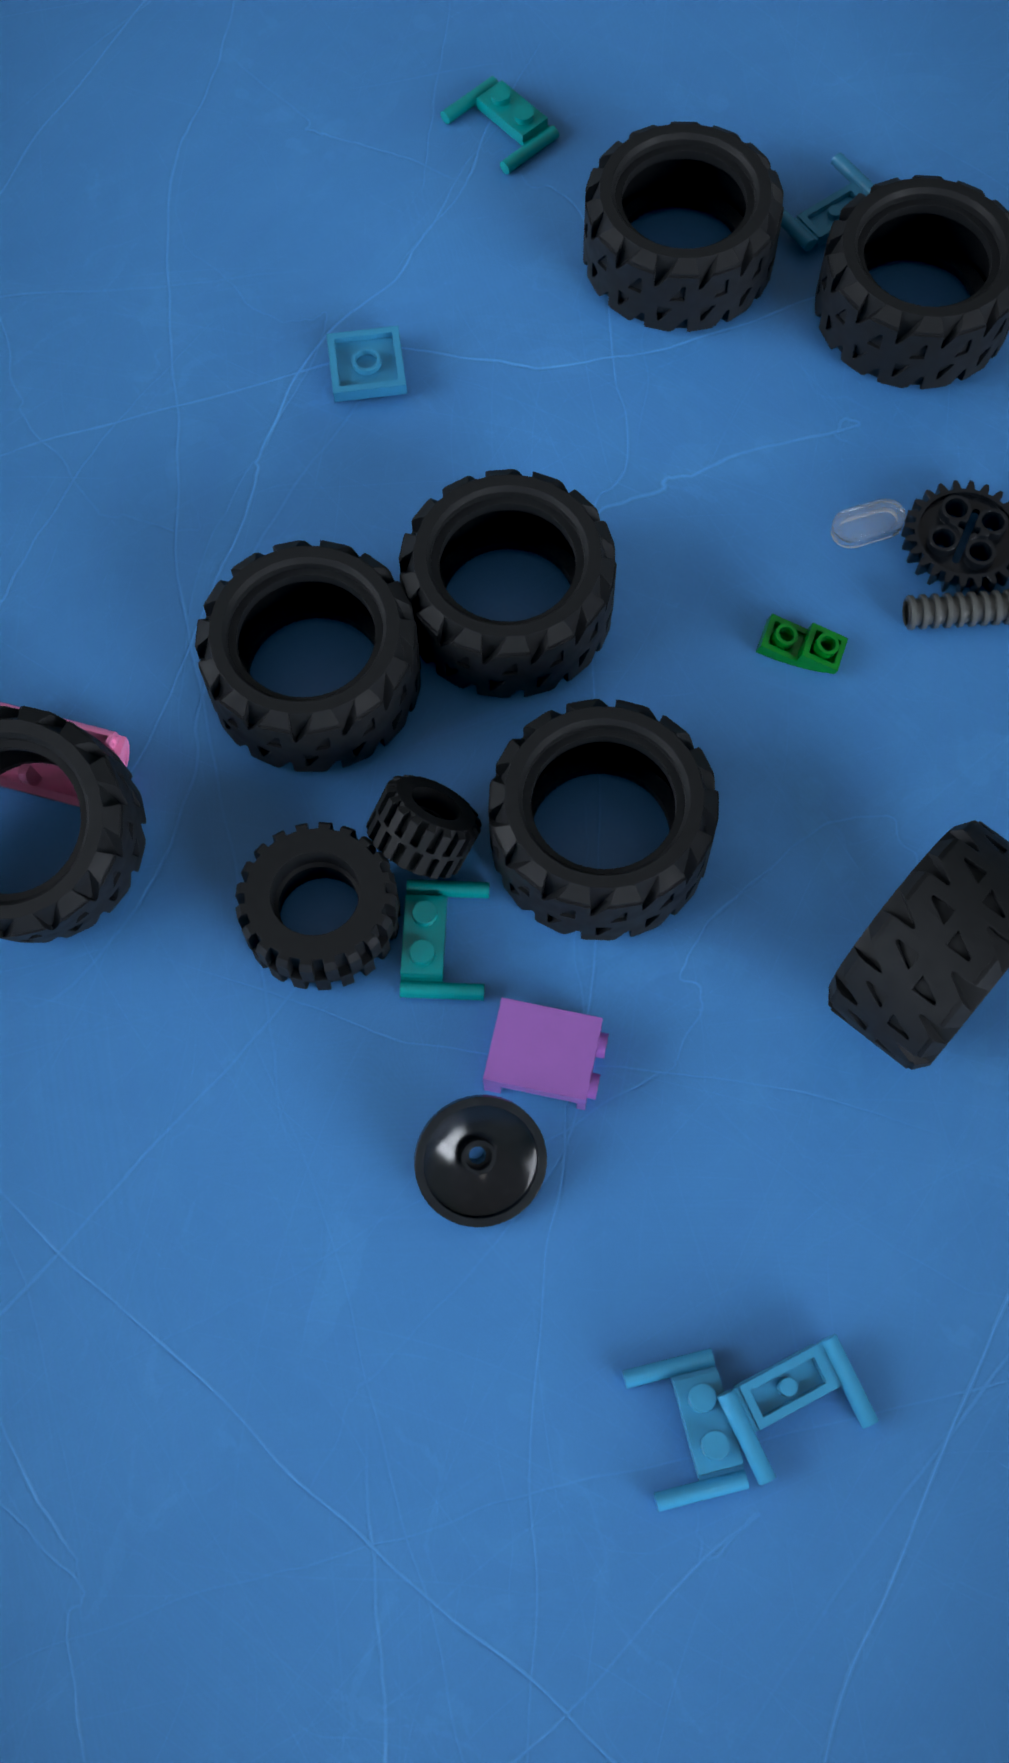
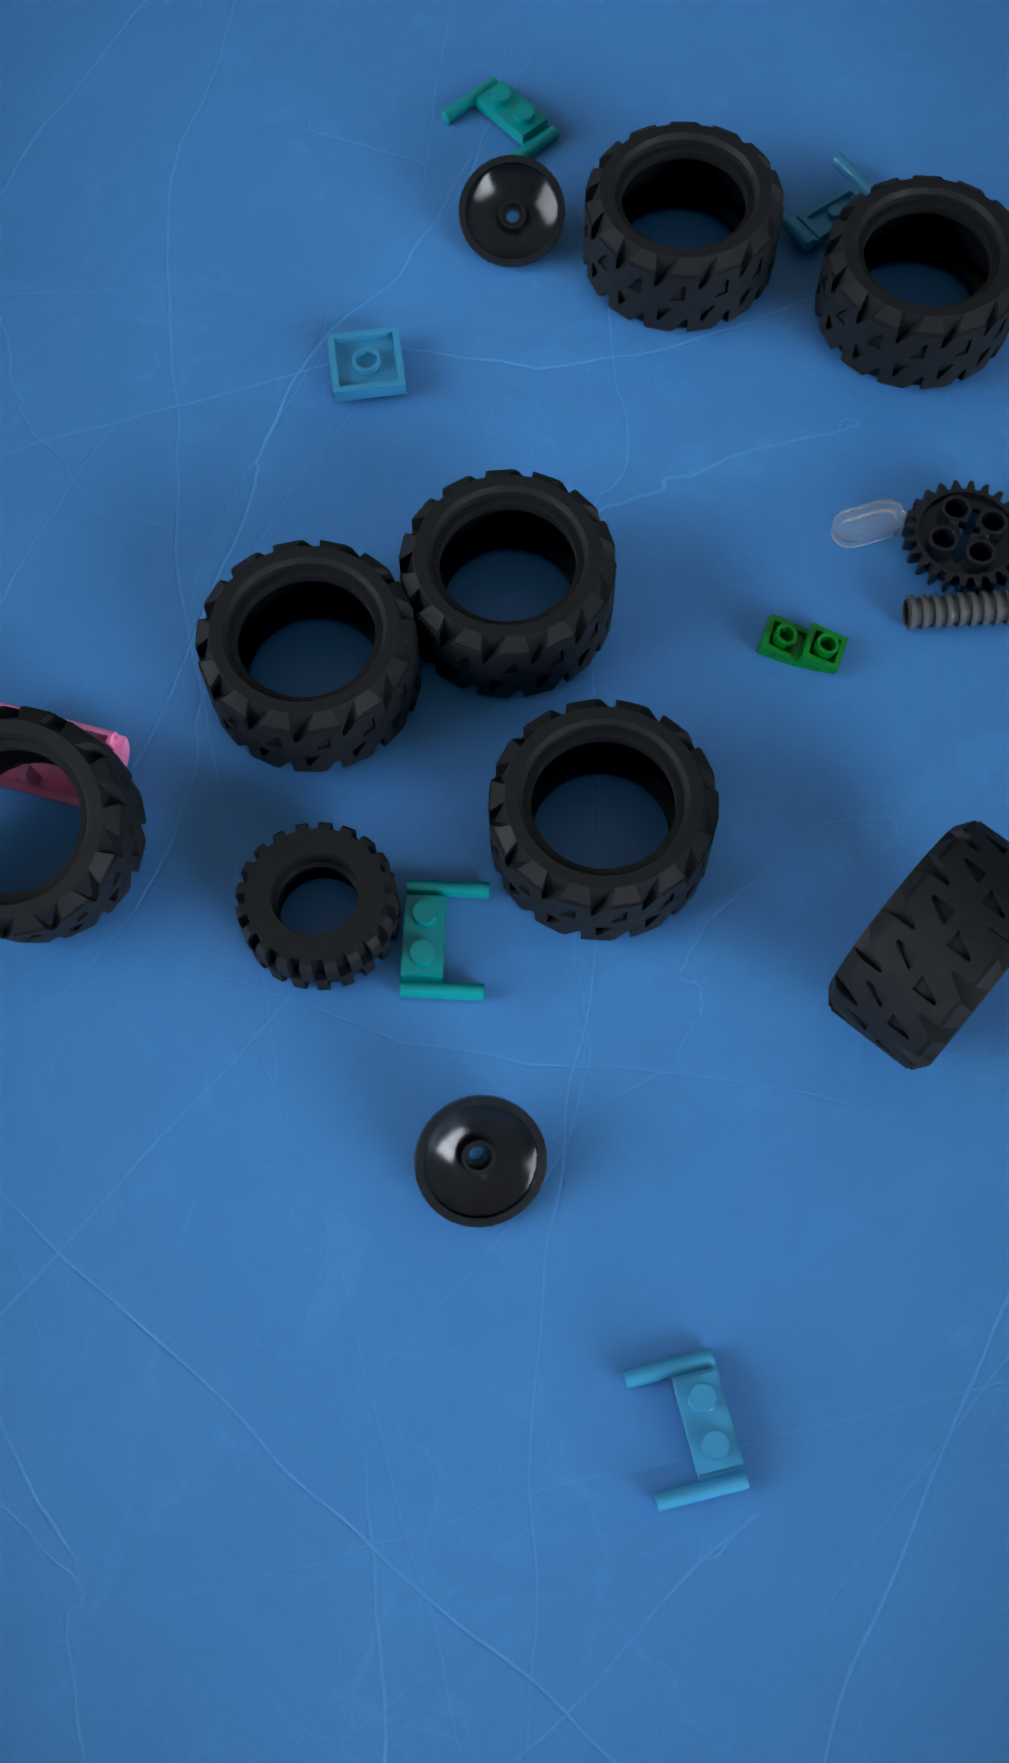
(423, 826): black tyre -> none
(509, 186): none -> black dish
(545, 1052): medium lavender panel -> none
(787, 1388): dark azure plate -> none

